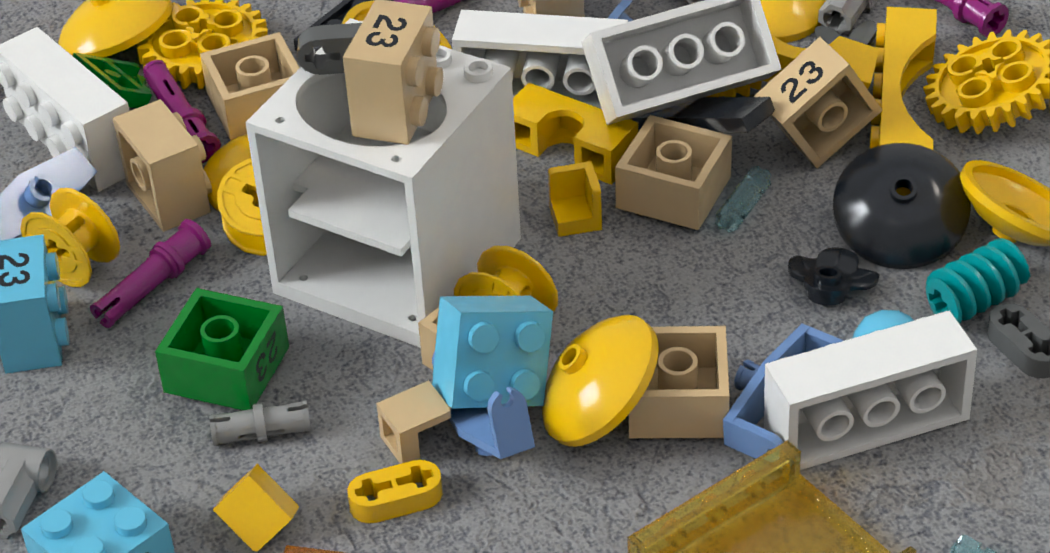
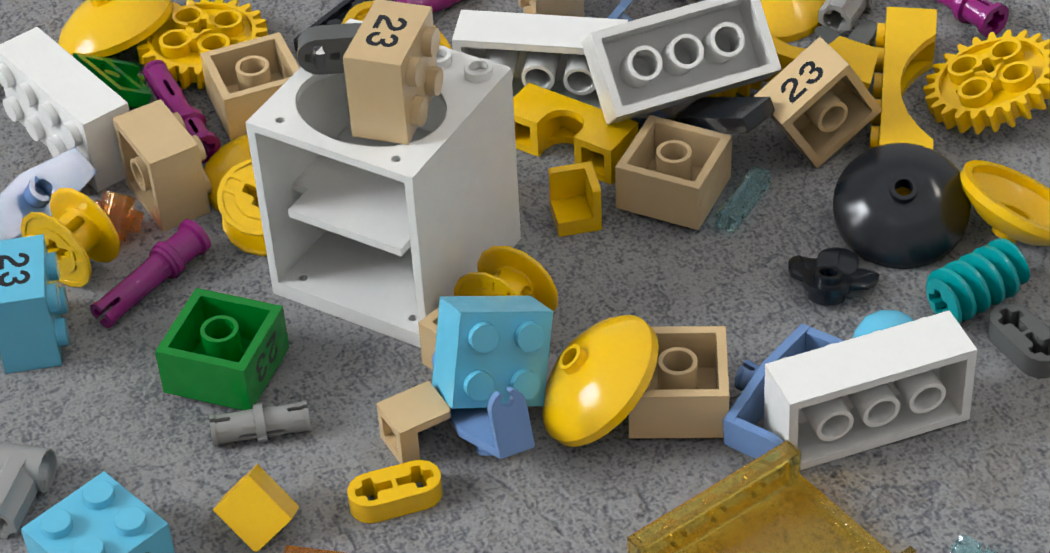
(121, 213): none -> clear orange gear

